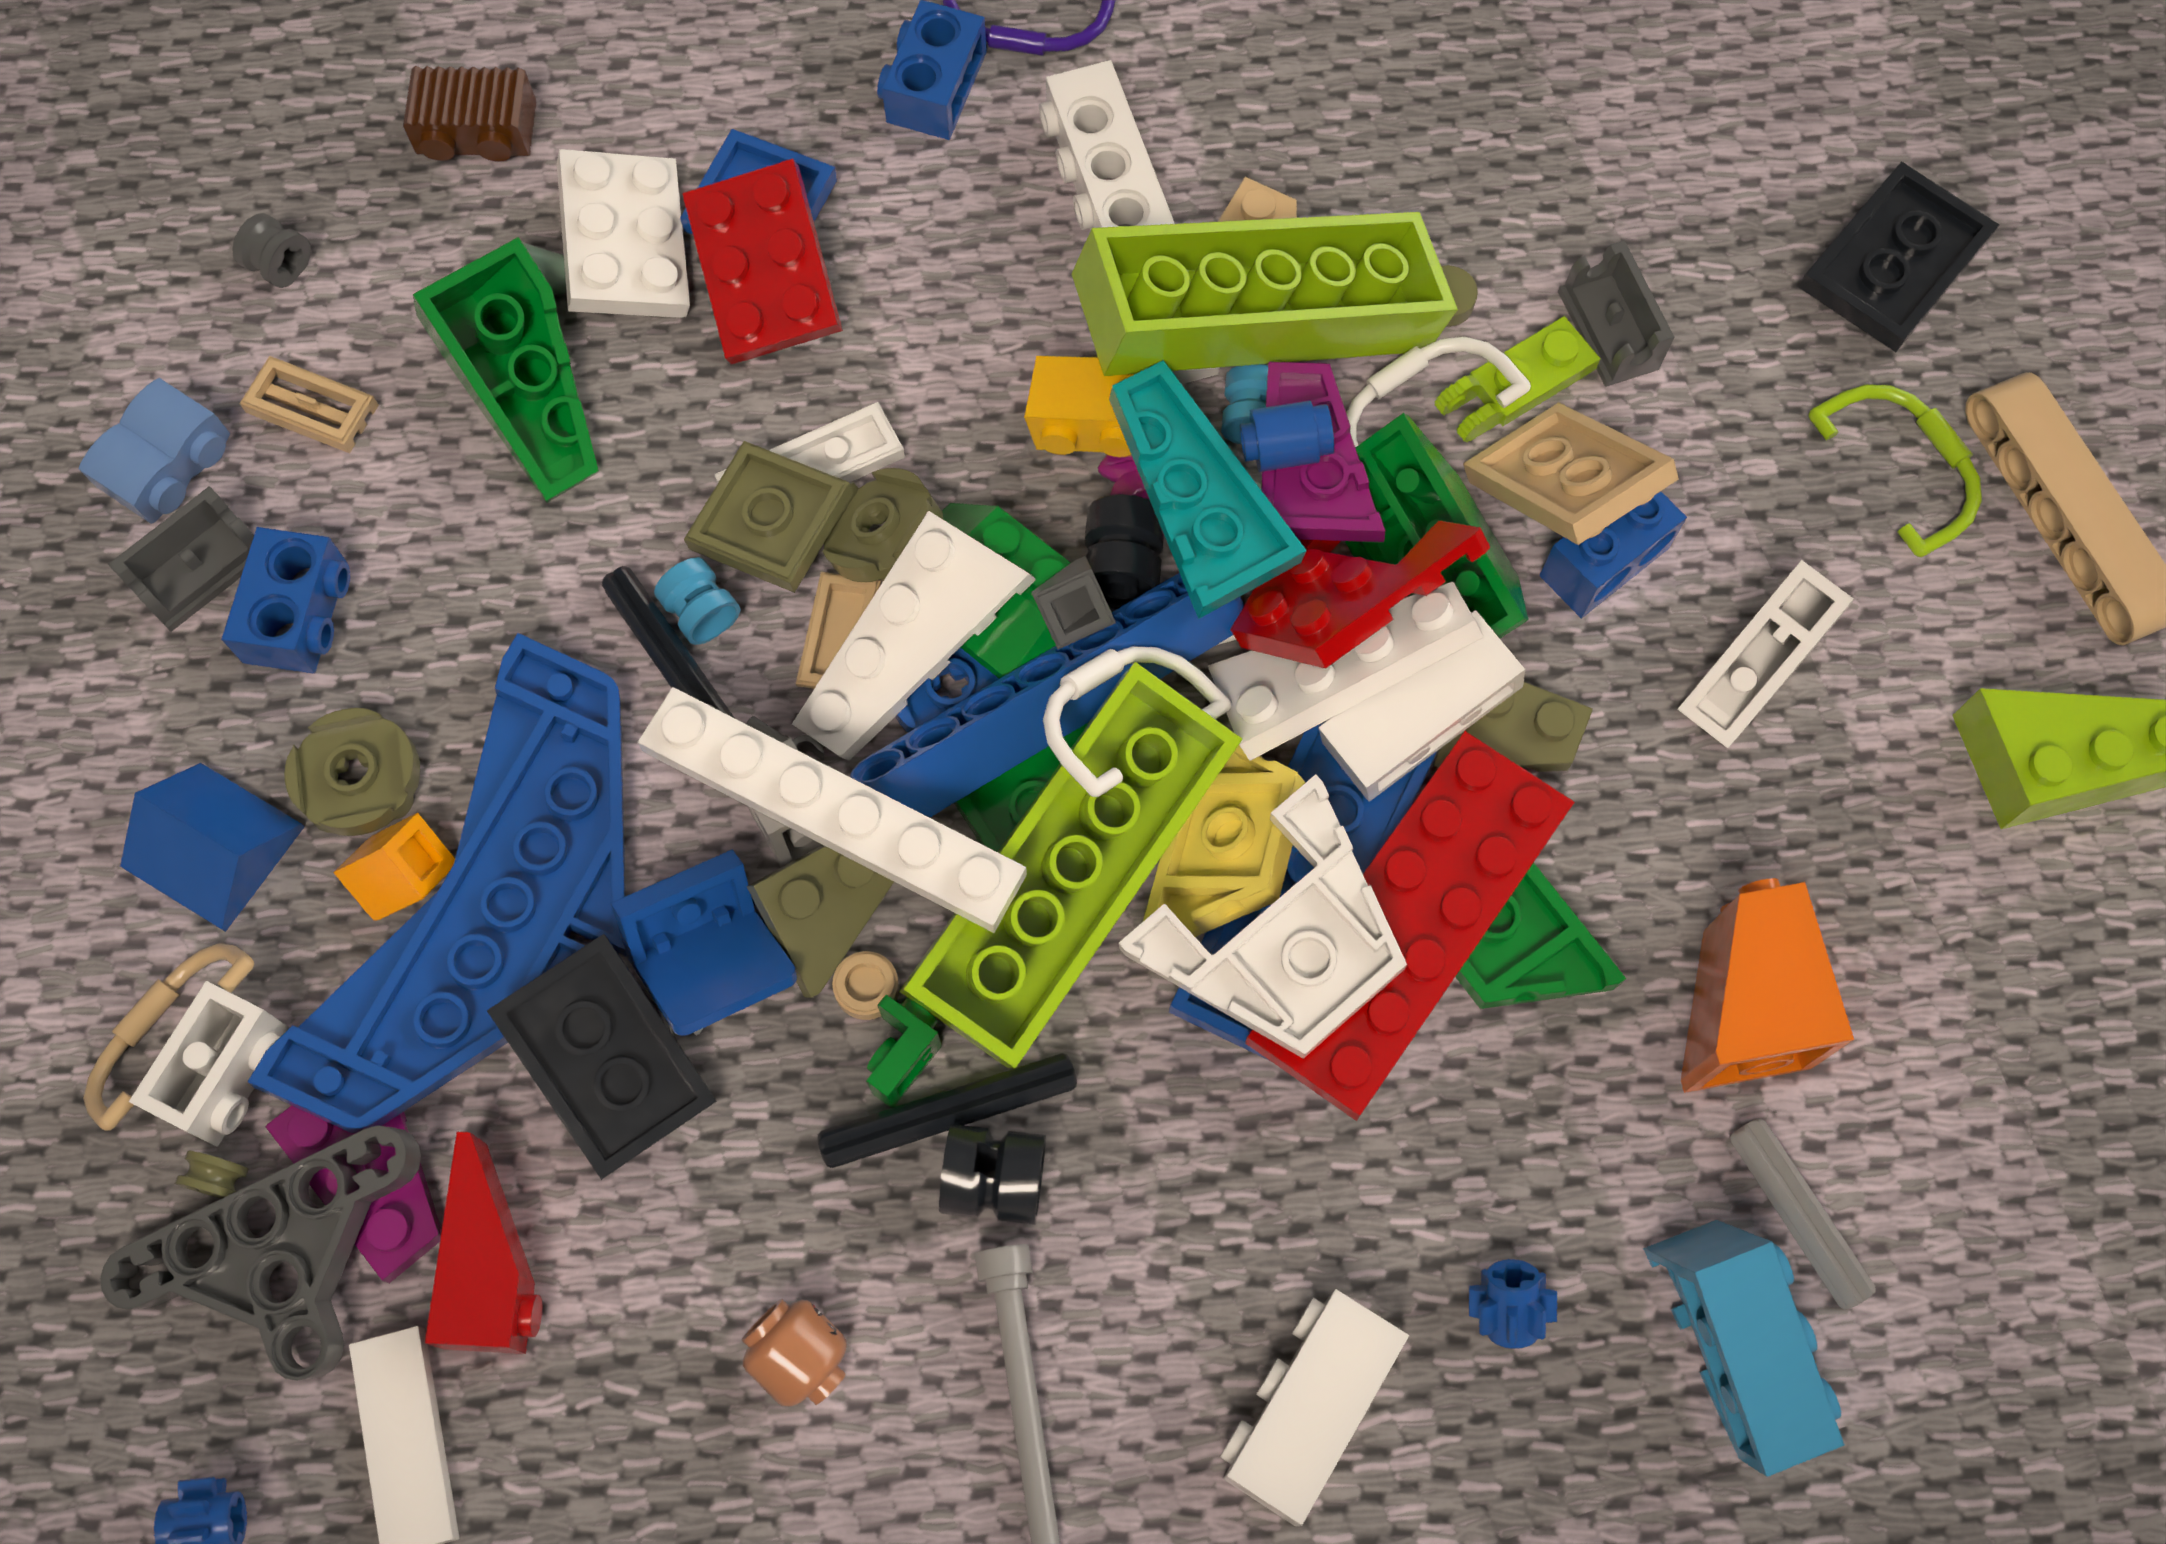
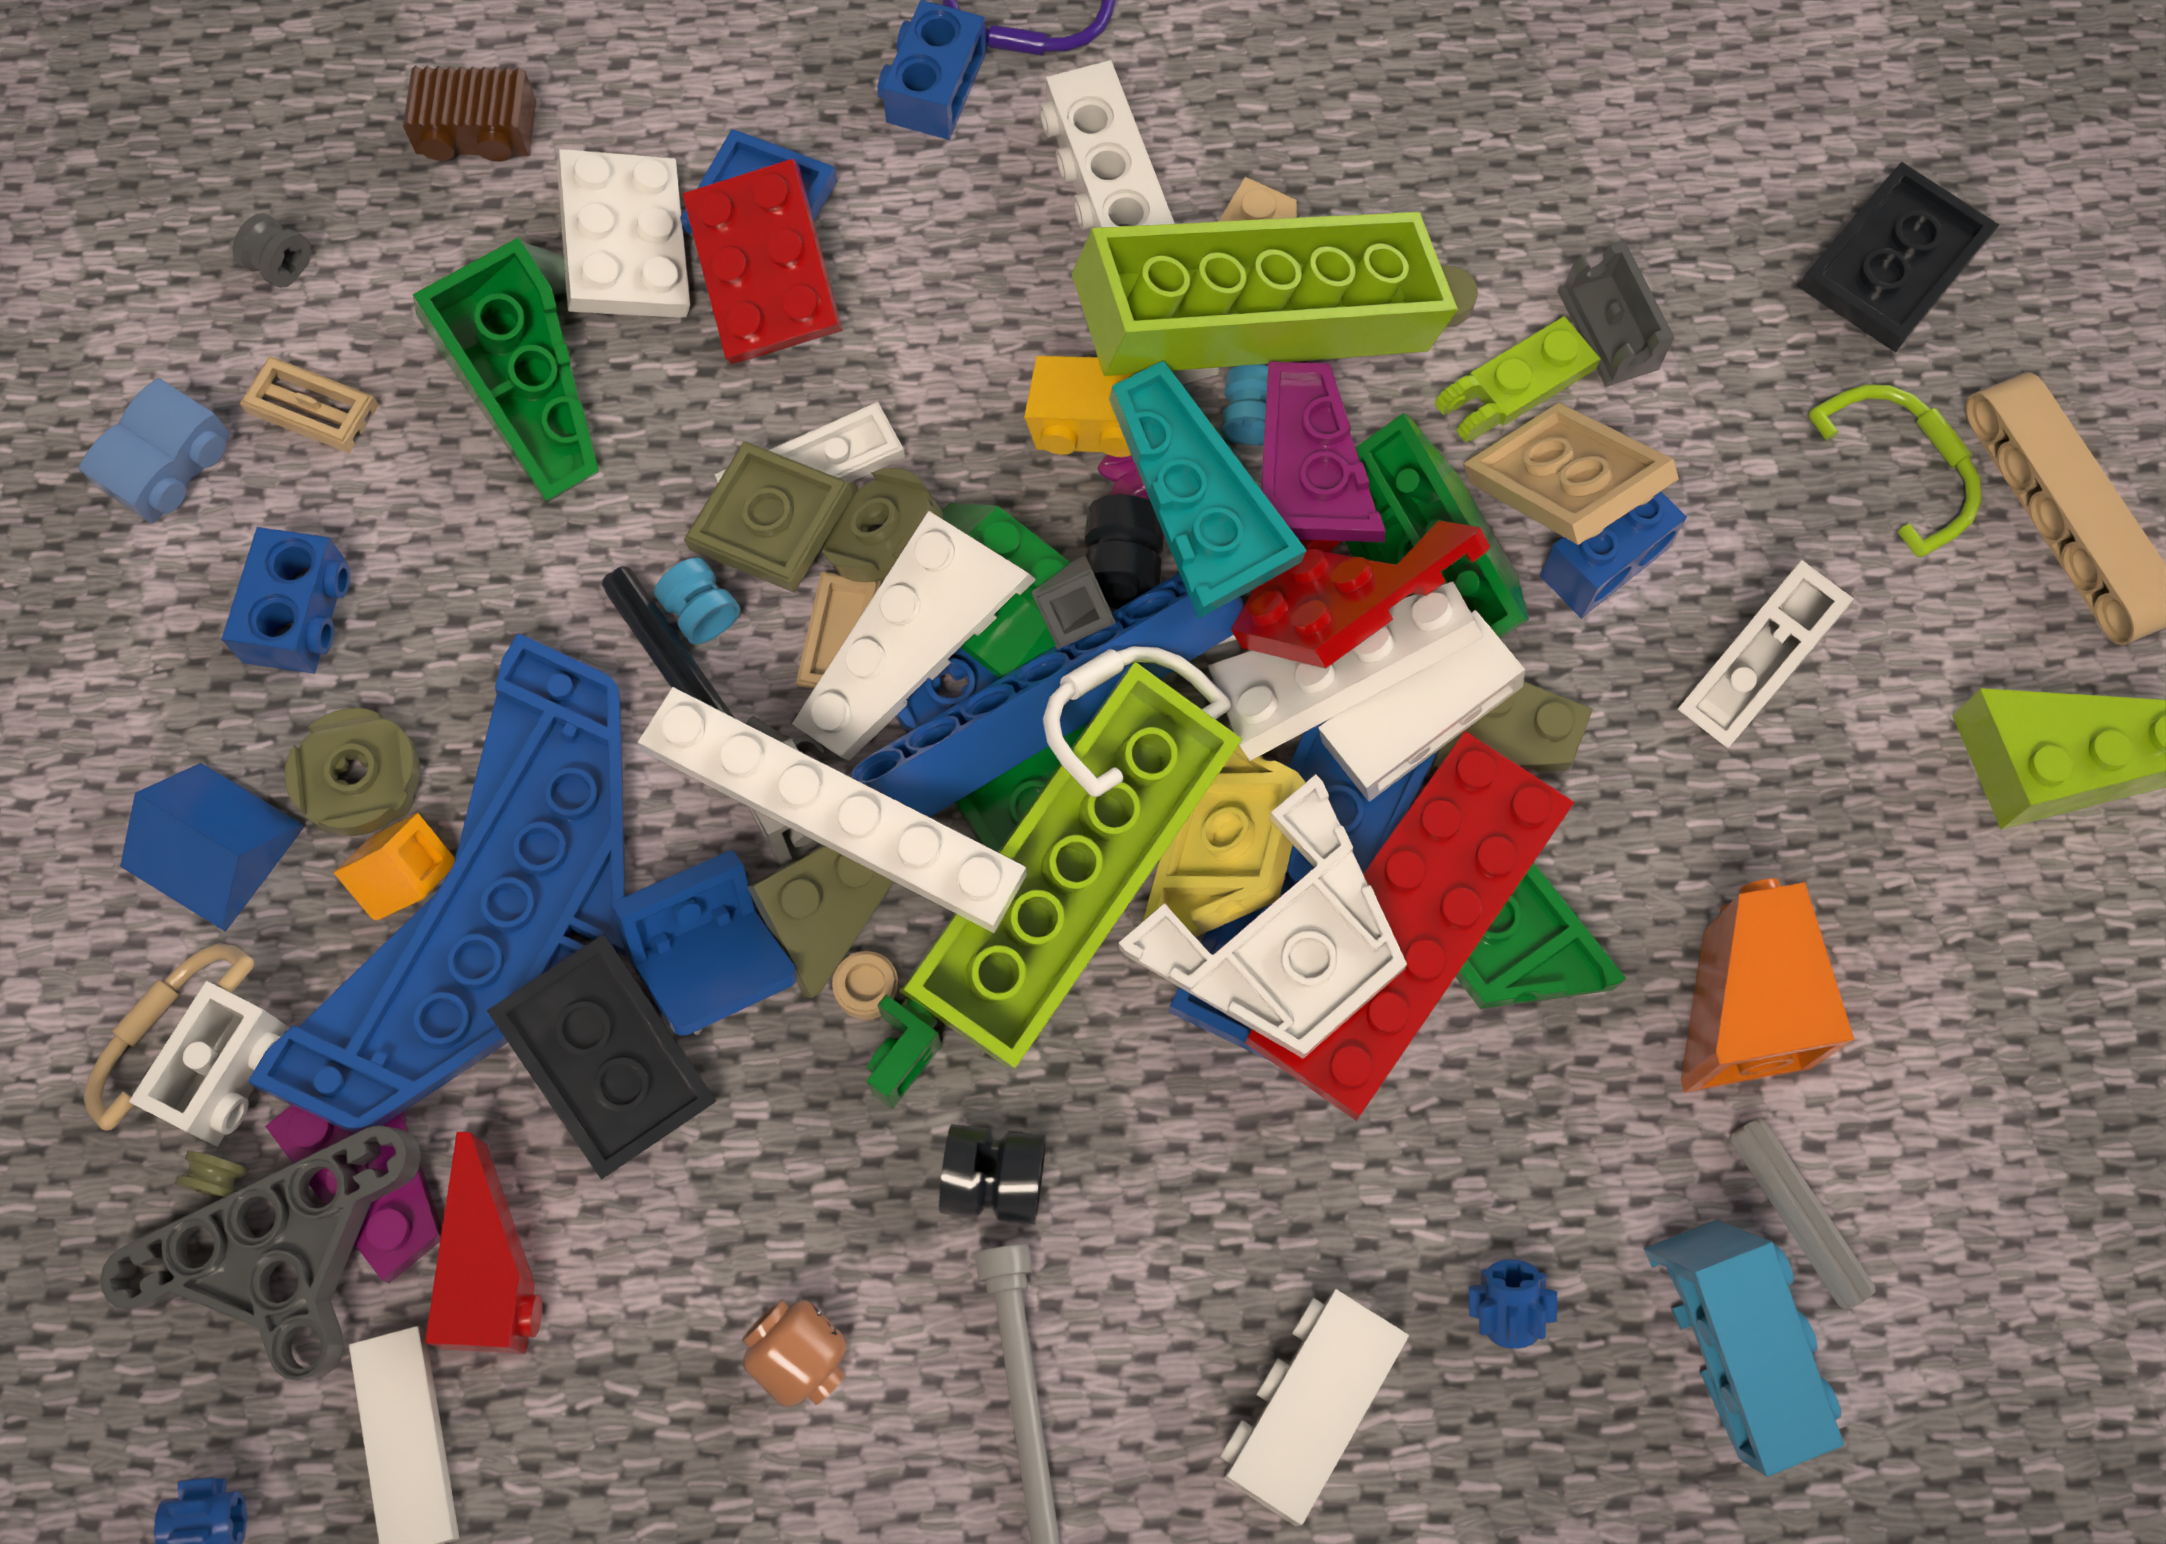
(186, 559): dark grey hinge -> none
(938, 1111): black axle -> none
(1287, 435): blue brick -> none
(1417, 359): white piece -> none

